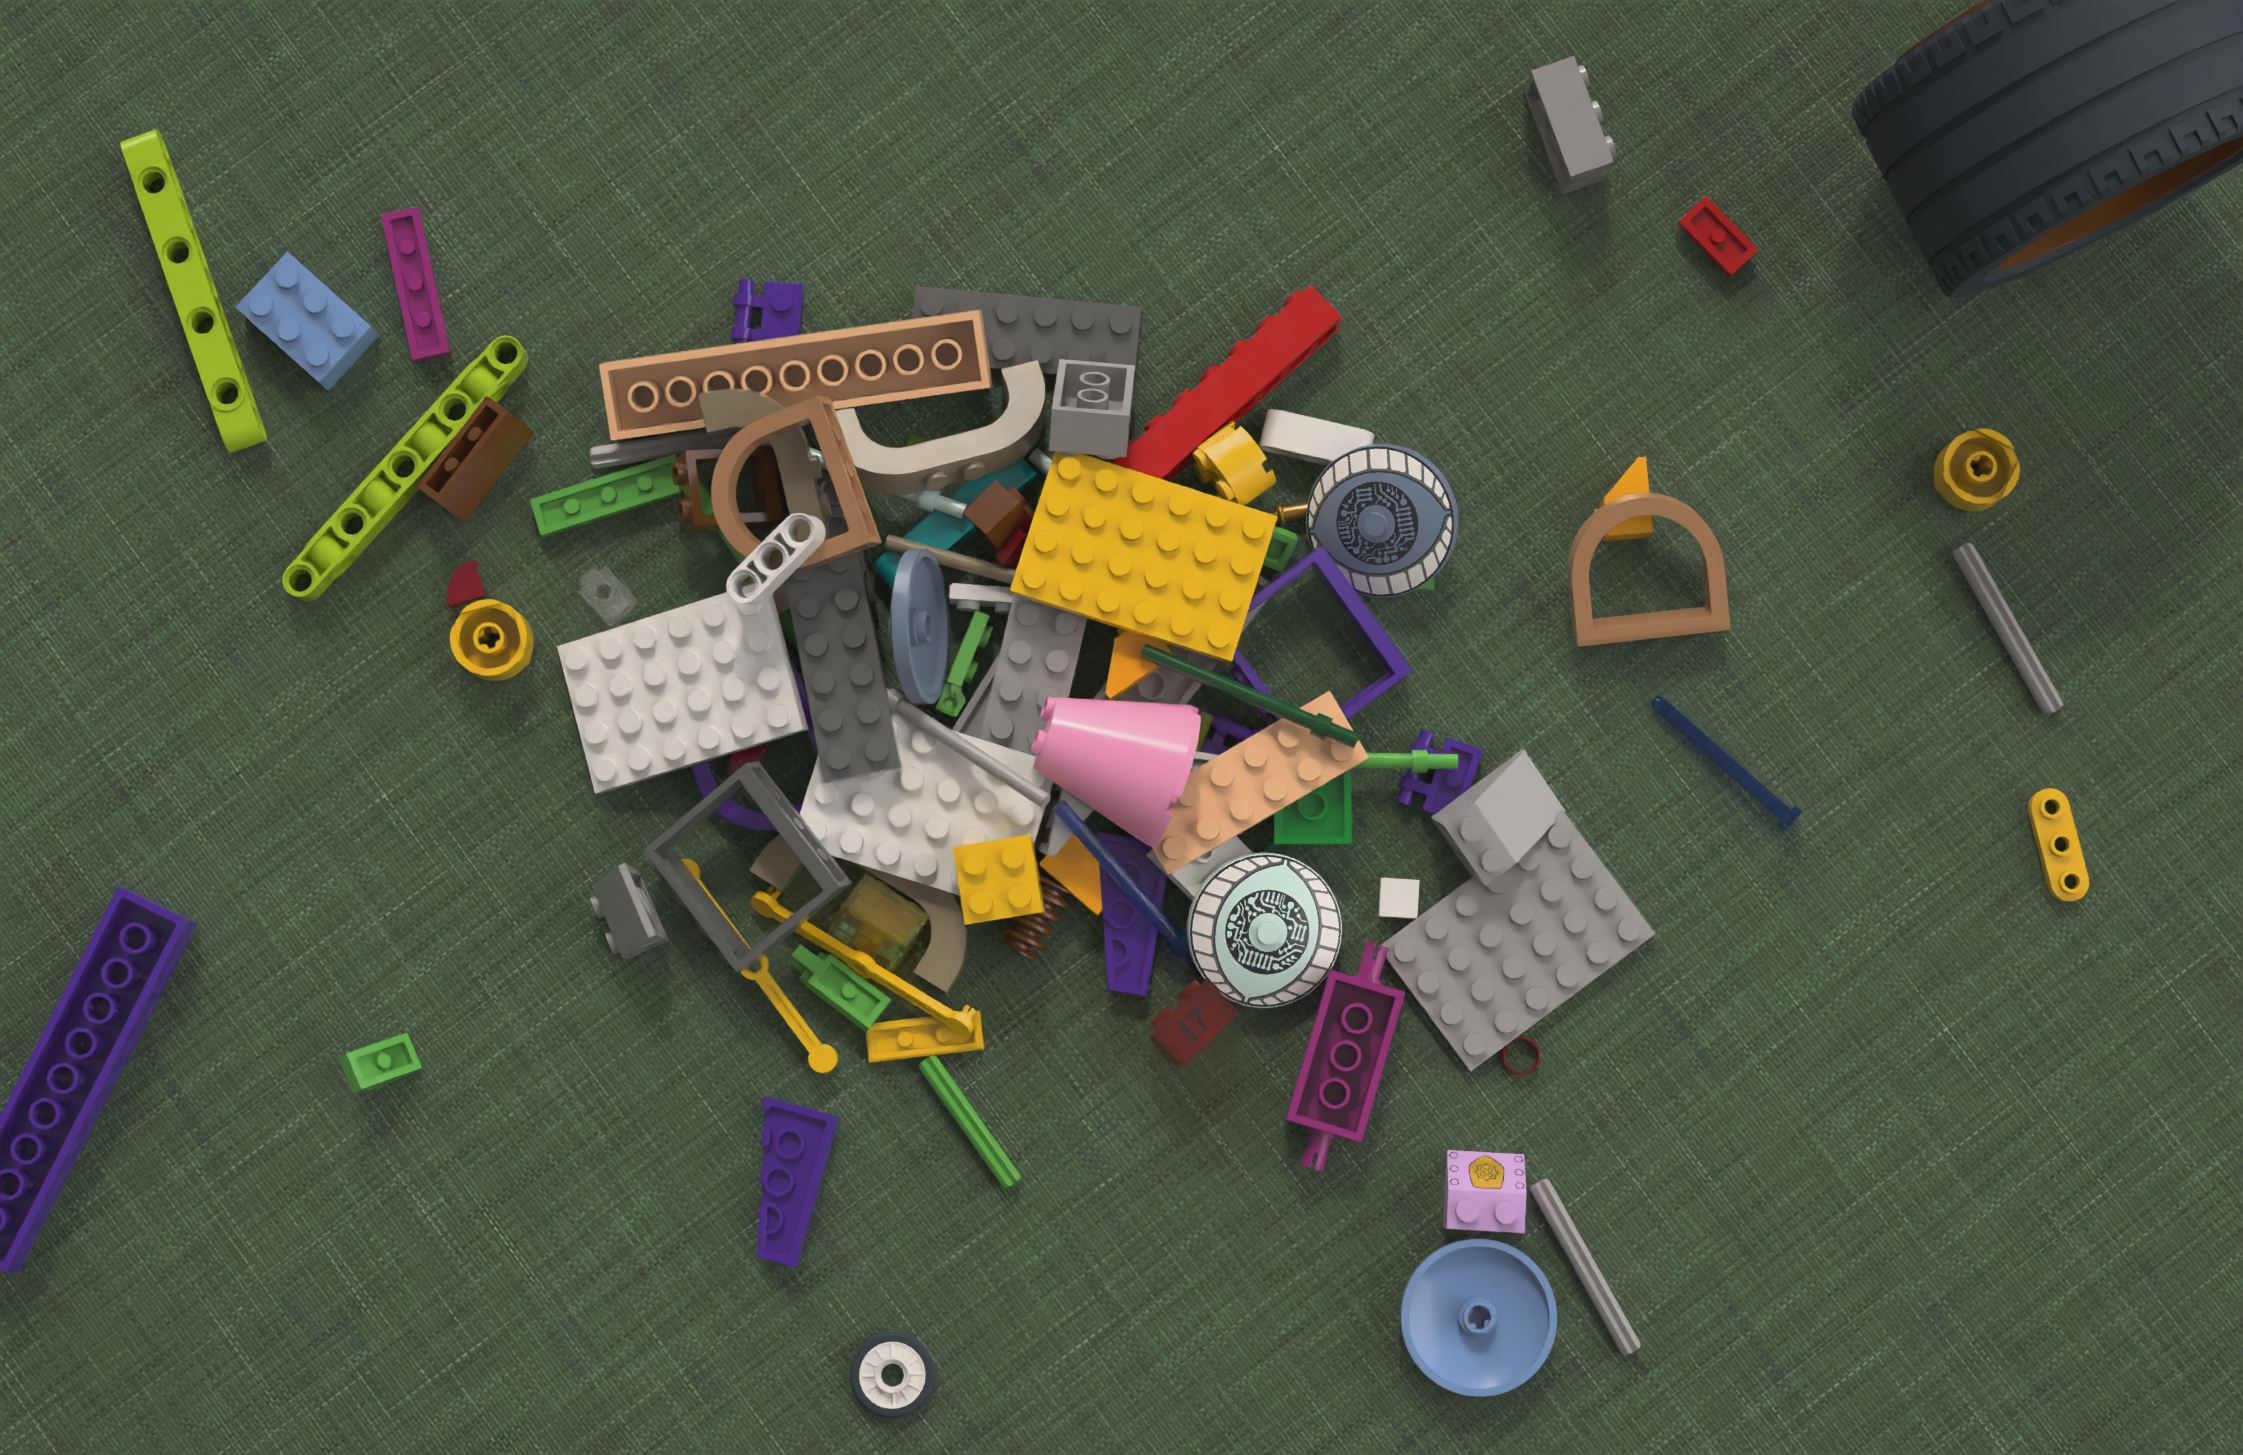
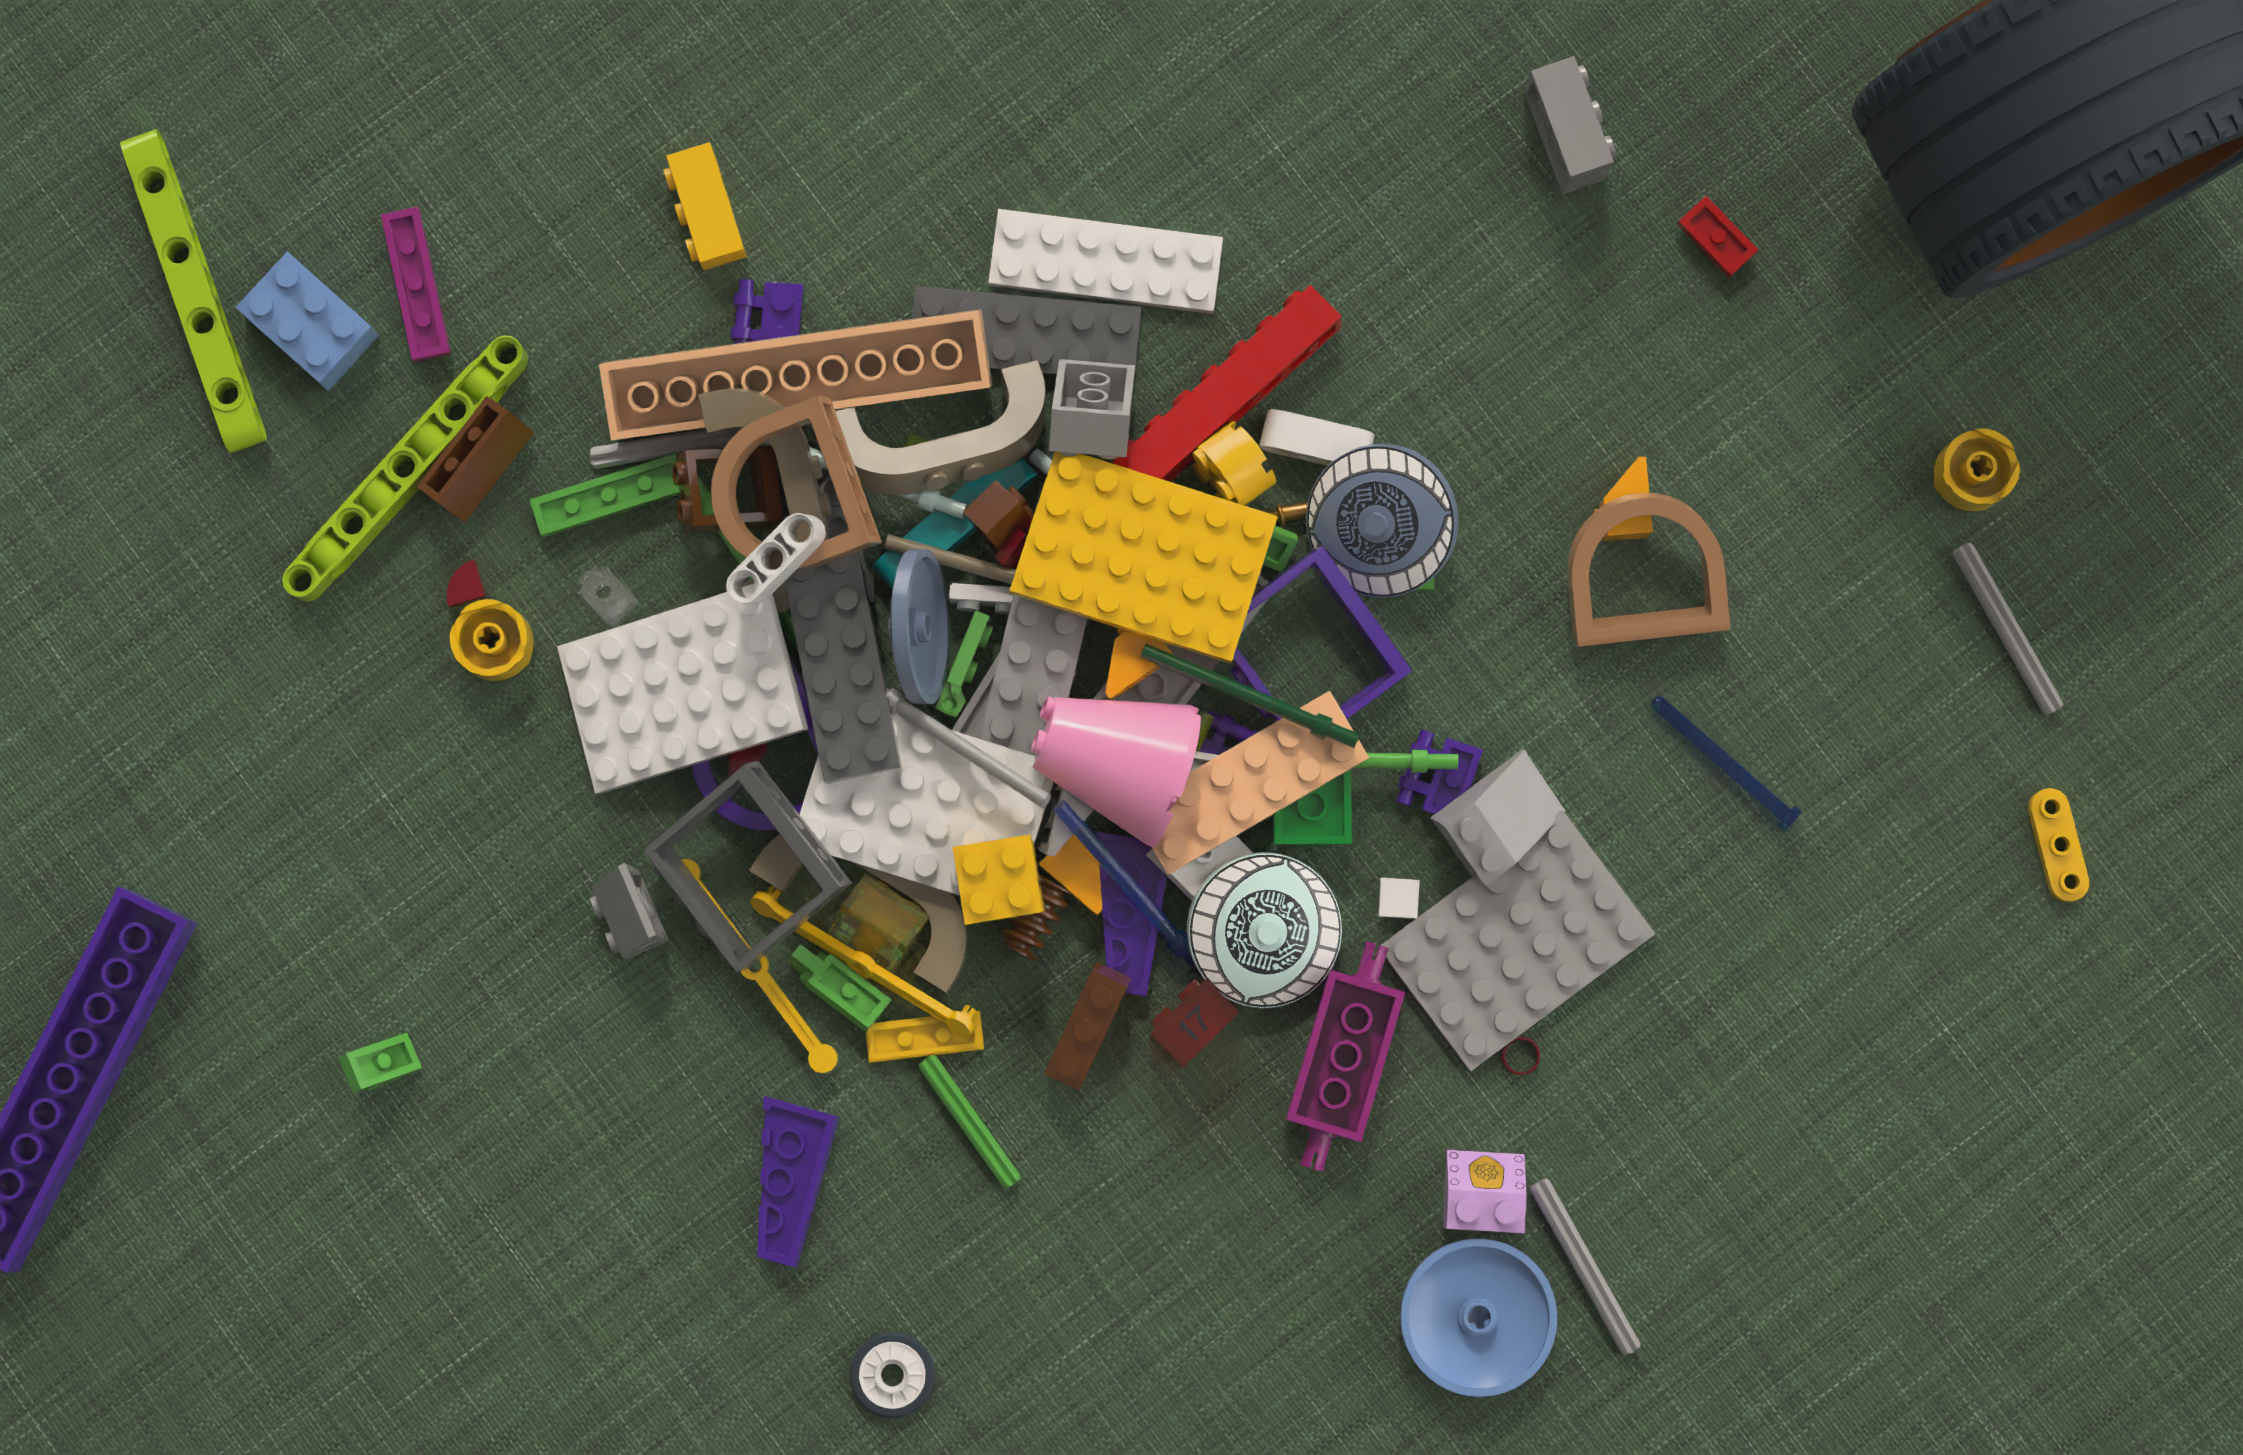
(704, 207): none -> yellow brick
(1088, 1025): none -> reddish brown brick
(1105, 261): none -> white plate

